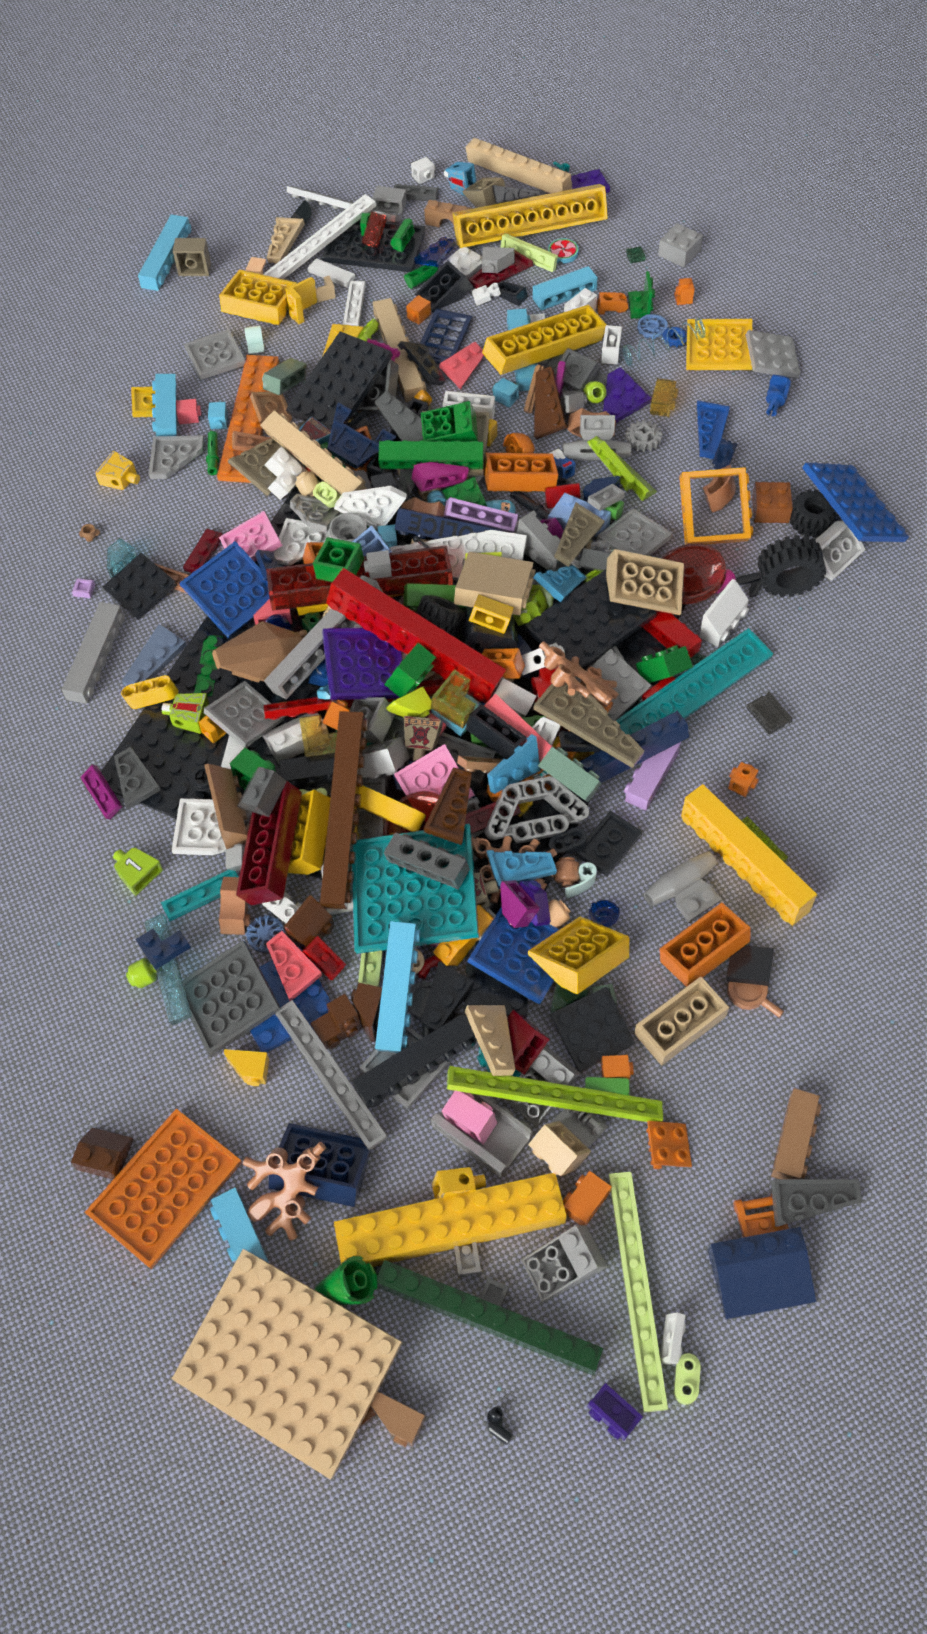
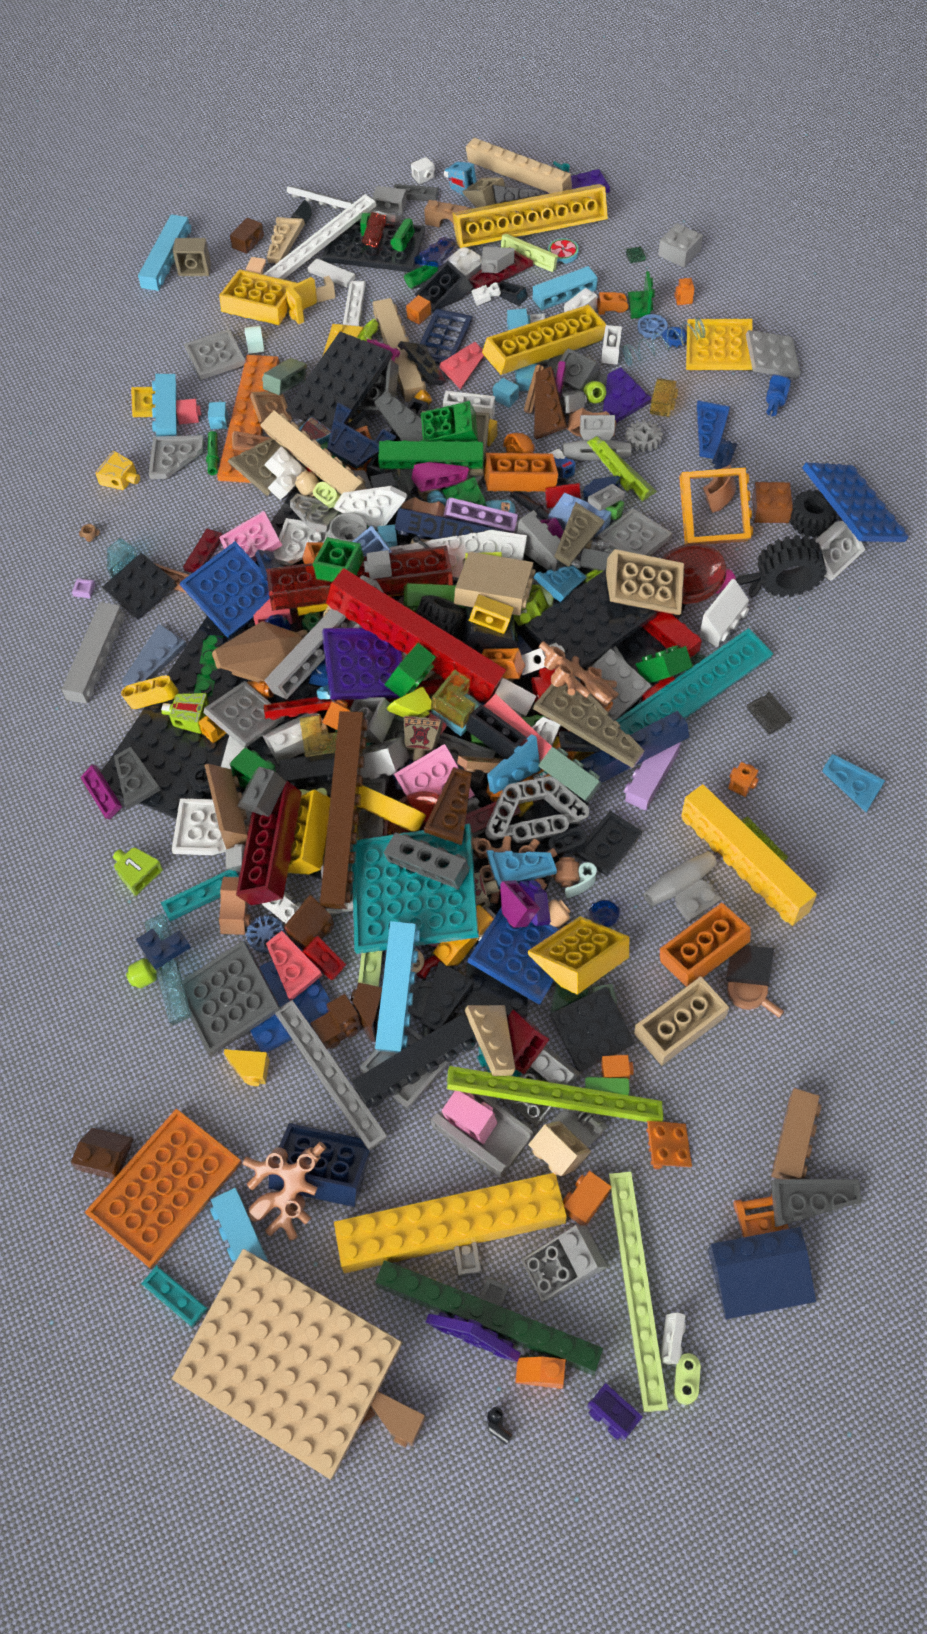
(174, 1296): none -> teal tile
(246, 235): none -> reddish brown brick
(262, 688): none -> orange cone
(350, 1282): green cone -> none
(456, 1181): yellow torso -> none
(473, 1334): none -> dark purple plate
(541, 1372): none -> orange slope
(853, 781): none -> dark azure wing

